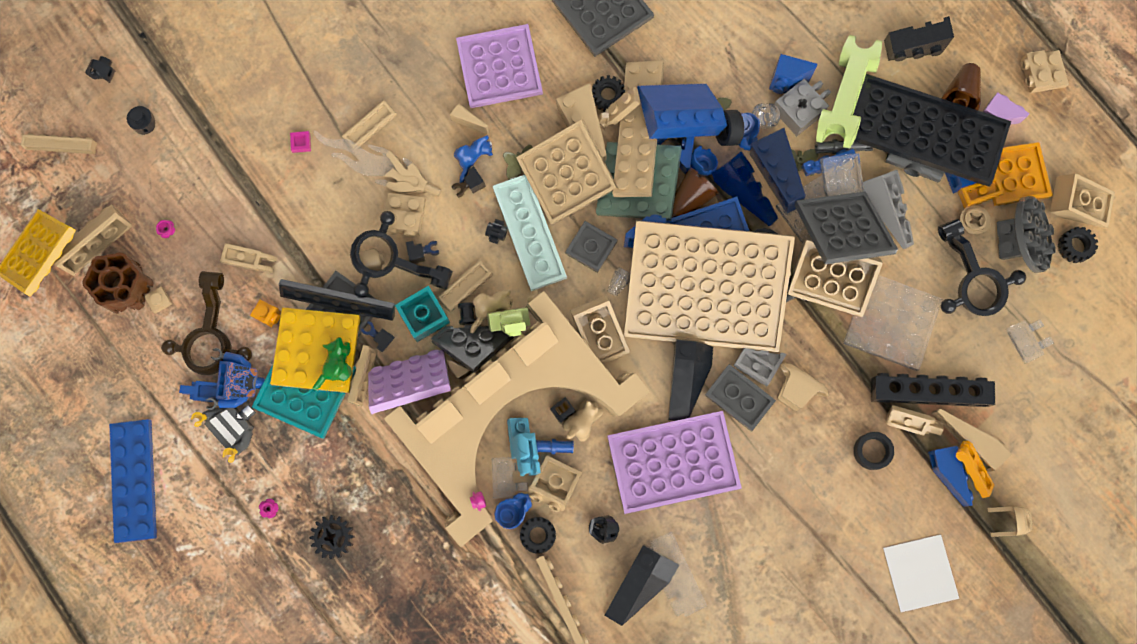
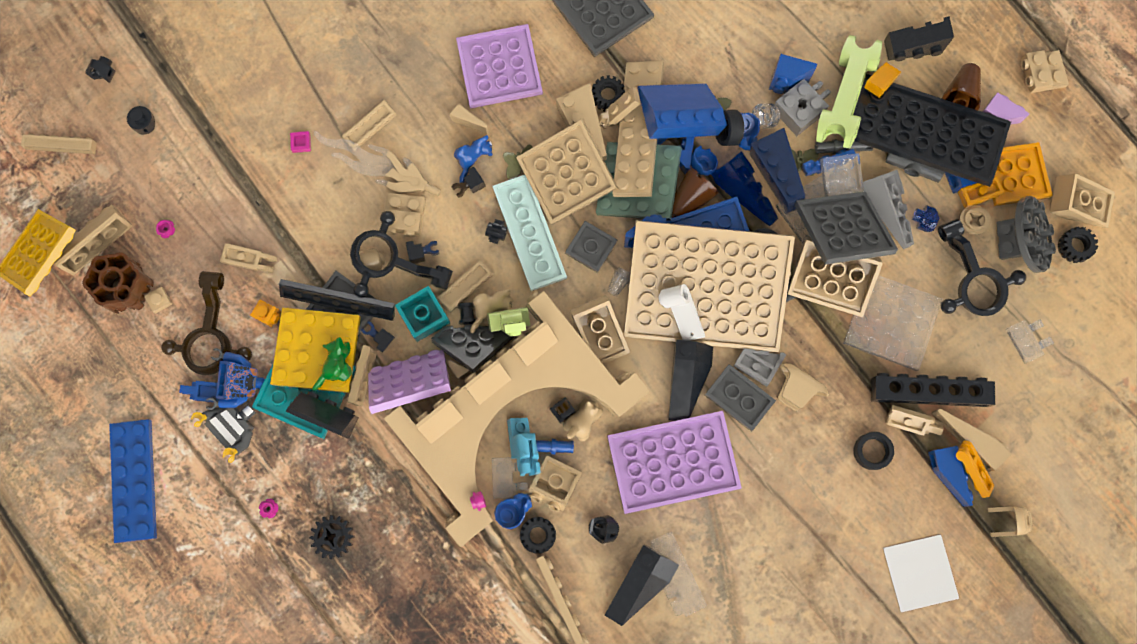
(323, 414): none -> black slope
(684, 311): none -> white door
(882, 79): none -> light orange slope
(926, 219): none -> clear blue piece

